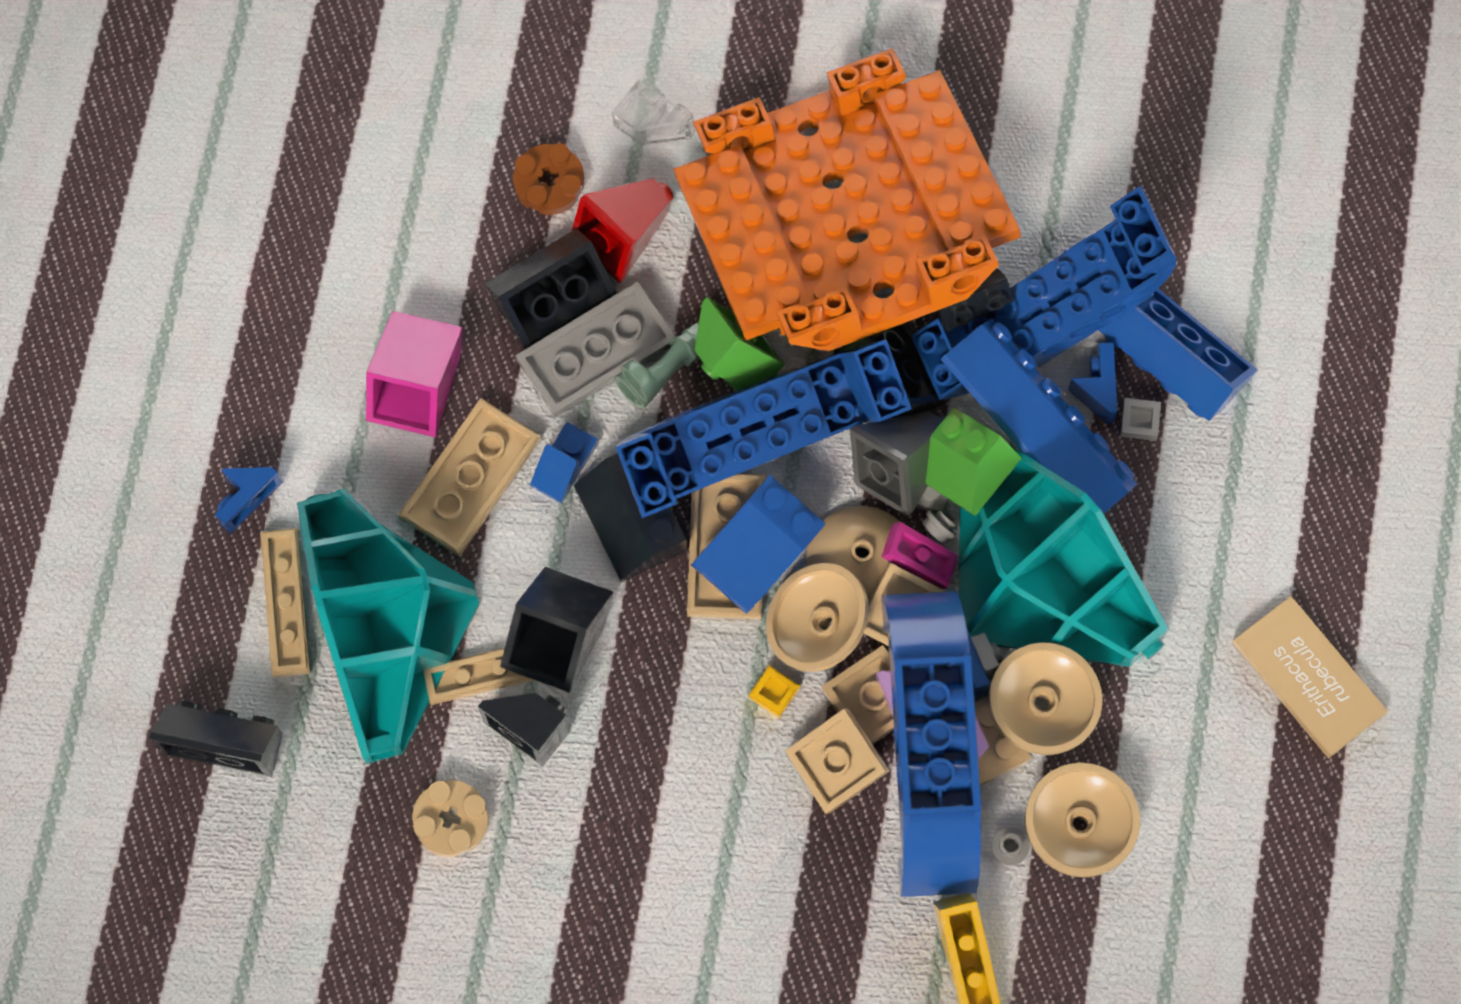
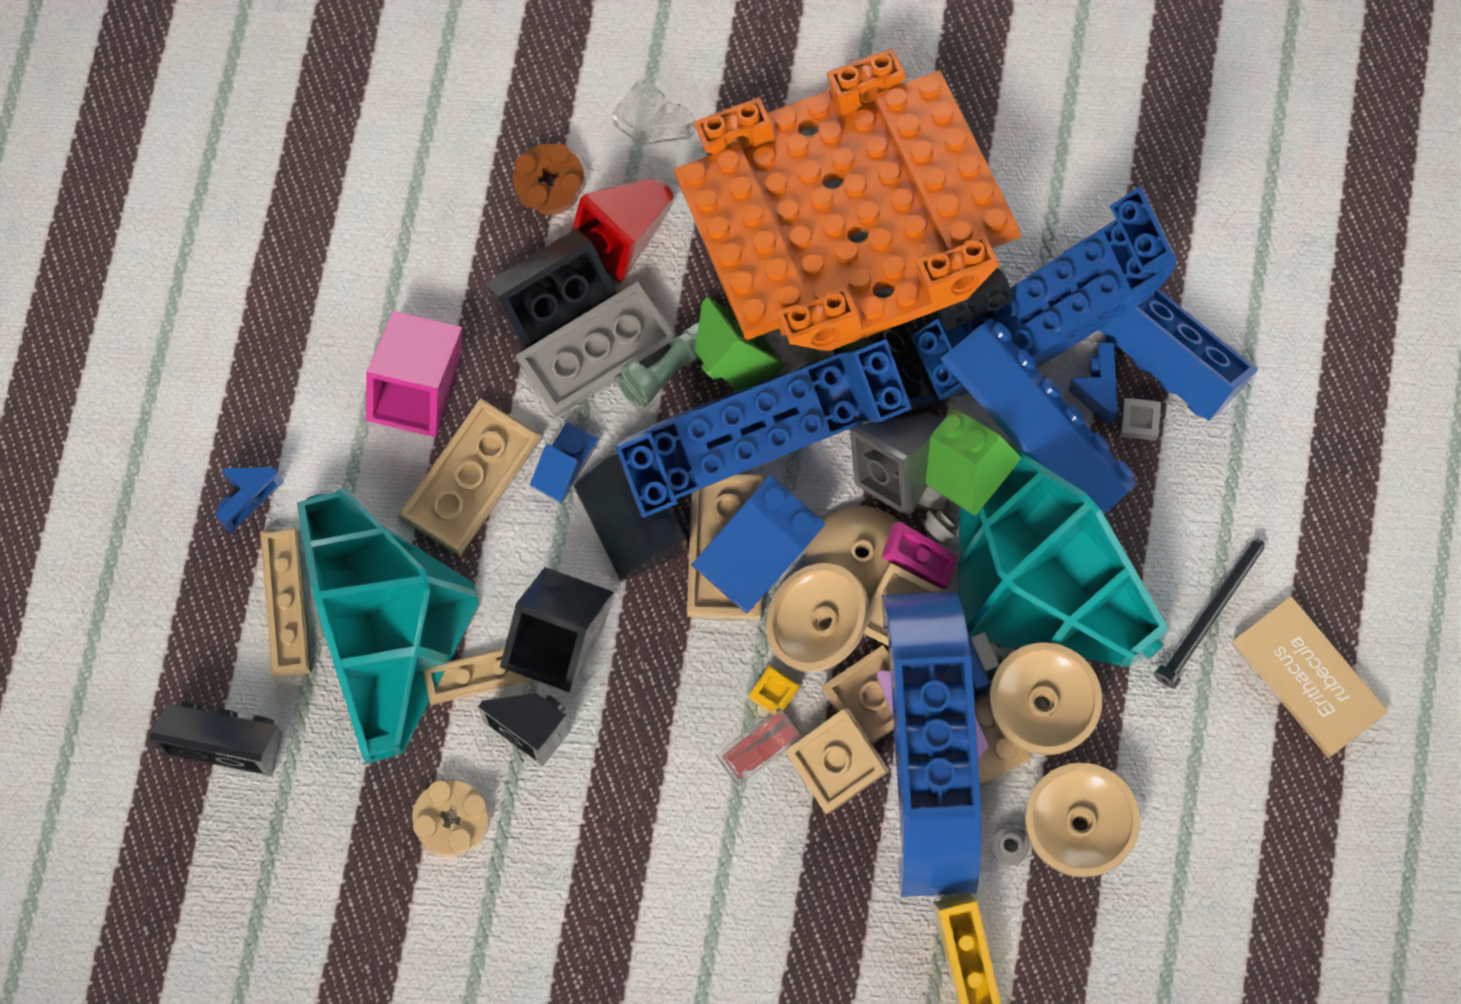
(758, 746): none -> clear slope
(1169, 674): none -> black bar

